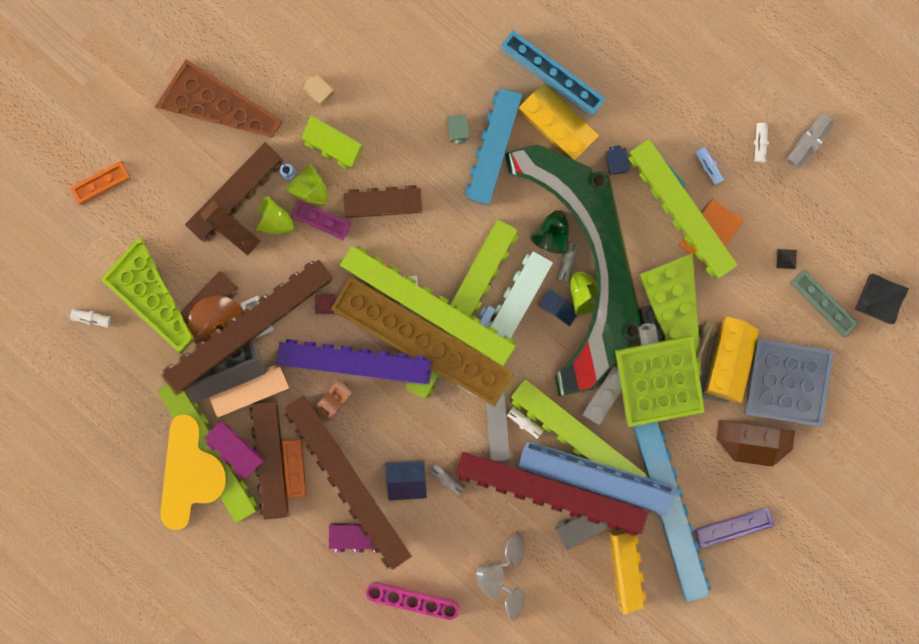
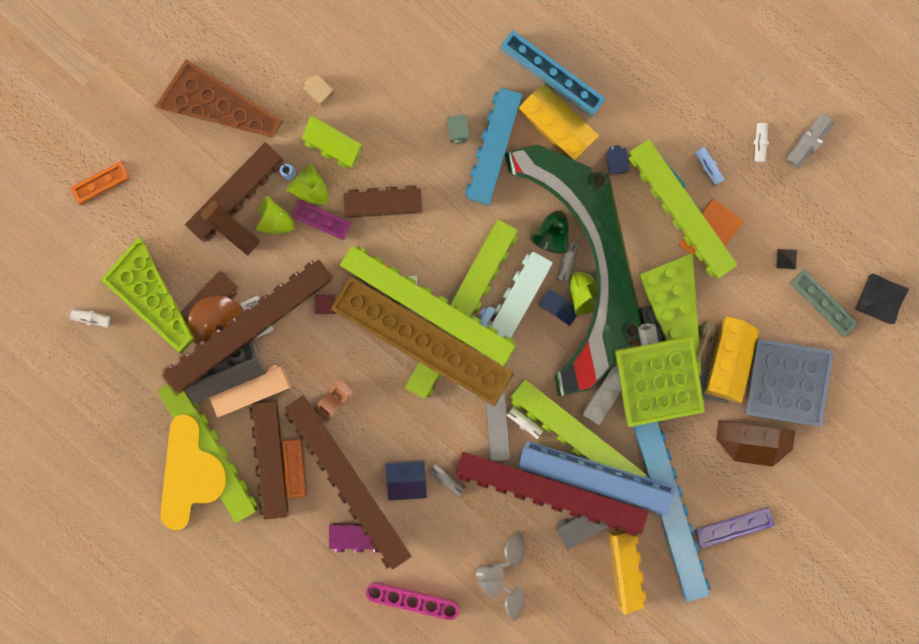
(233, 449): magenta brick -> none
(354, 363): dark purple brick -> none

